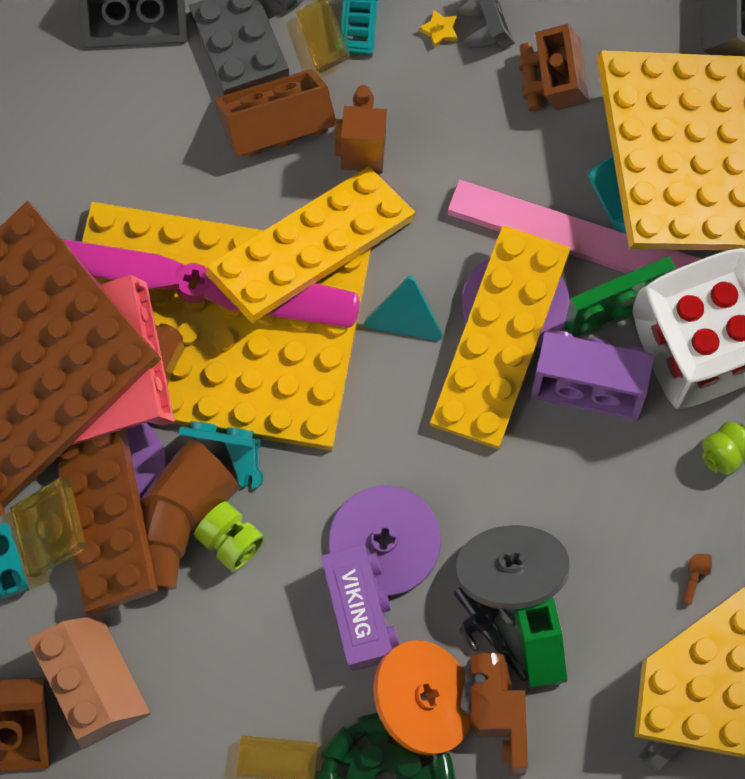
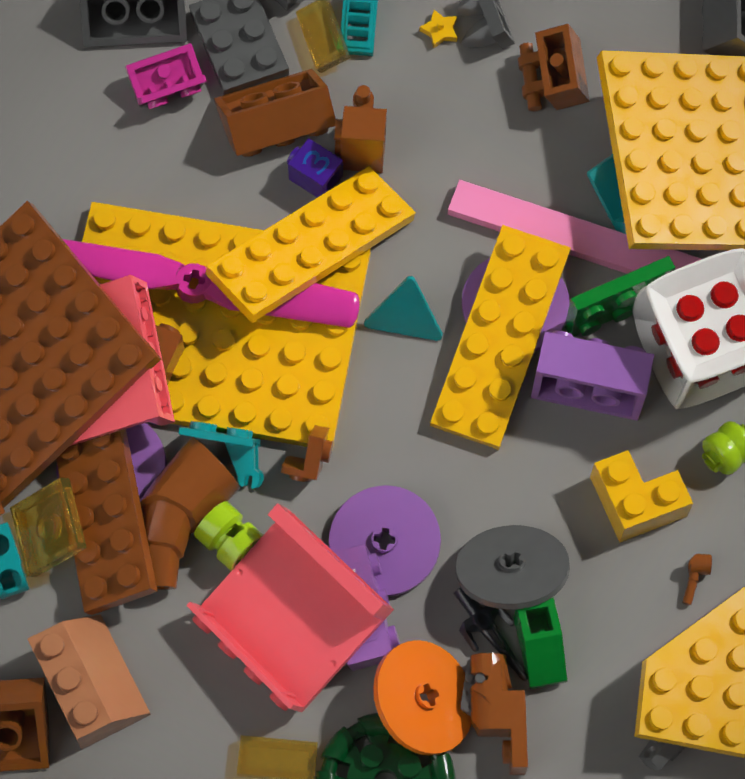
(165, 75): none -> dark pink bracket
(291, 612): none -> coral panel
(314, 168): none -> dark purple brick
(318, 451): none -> dark orange bracket
(636, 505): none -> yellow brick

